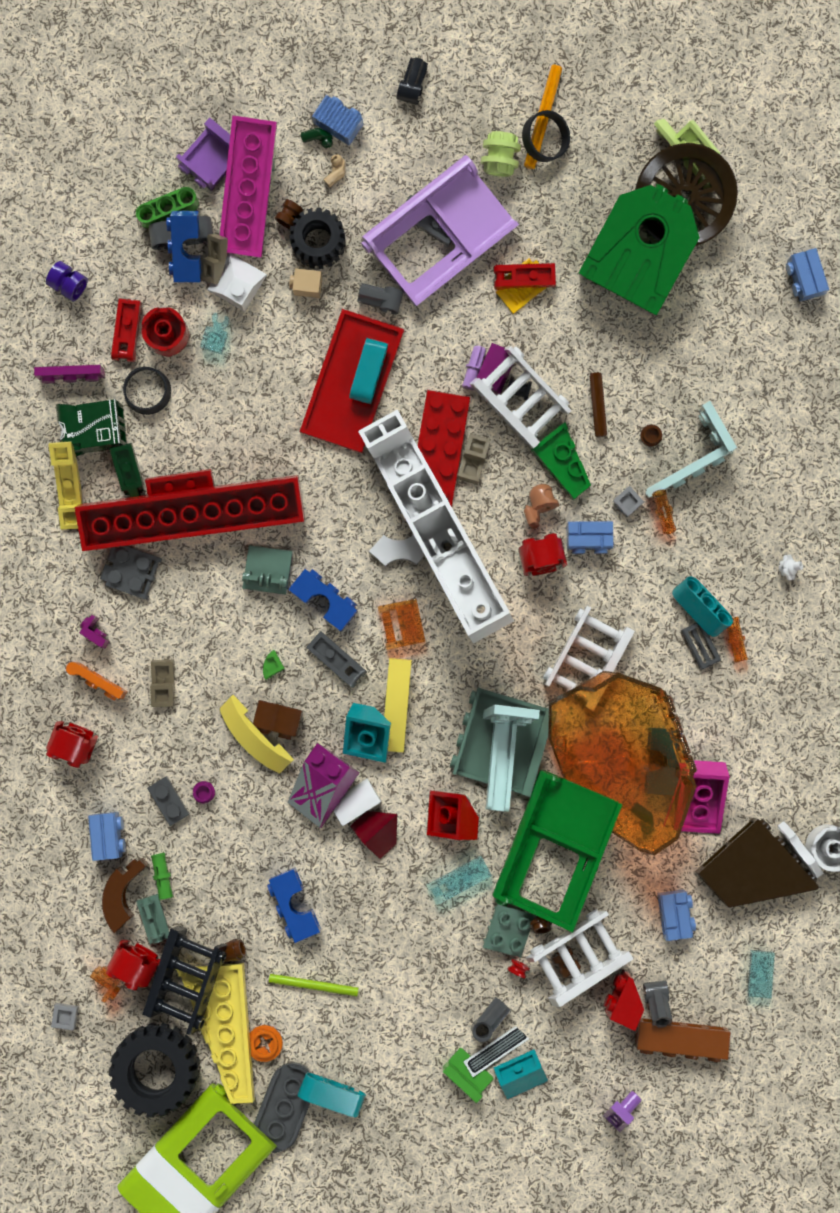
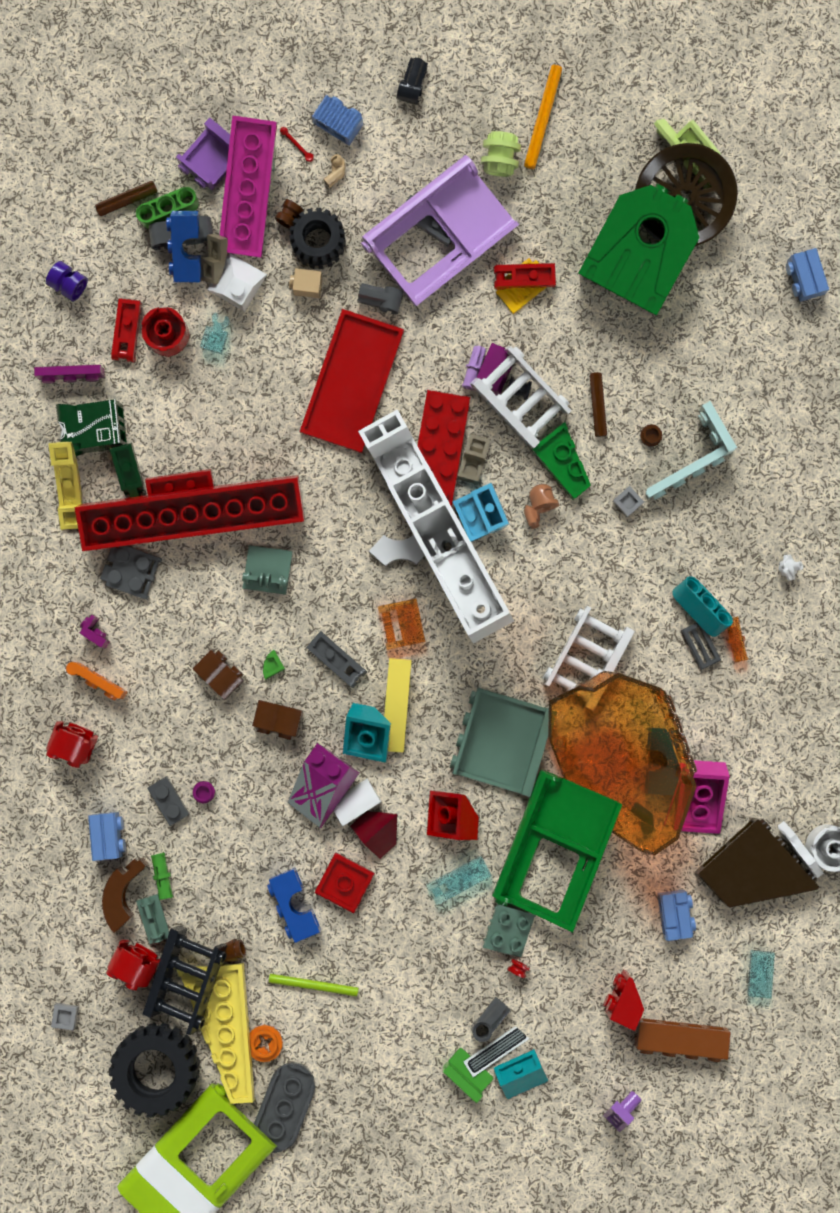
(111, 984): clear orange bracket -> none
(126, 198): none -> reddish brown axle
(159, 406): black tyre -> none
(163, 683): dark tan slope -> none
(219, 674): none -> reddish brown brick
(251, 738): light yellow slope -> none
(308, 156): none -> red hinge
(318, 134): dark green arm -> none
(331, 1095): teal beam -> none
(340, 610): blue arch -> none
(344, 882): none -> red plate
(368, 371): teal beam -> none
(481, 512): none -> medium azure brick
(505, 723): light aqua bracket -> none
(540, 925): reddish brown plate -> none
(542, 555): red brick -> none
(563, 127): black tyre -> none
(563, 970): reddish brown wheel -> none
(589, 536): medium blue brick -> none
(598, 970): white fence -> none
(658, 1000): dark grey piece -> none
(661, 500): clear orange pin -> none

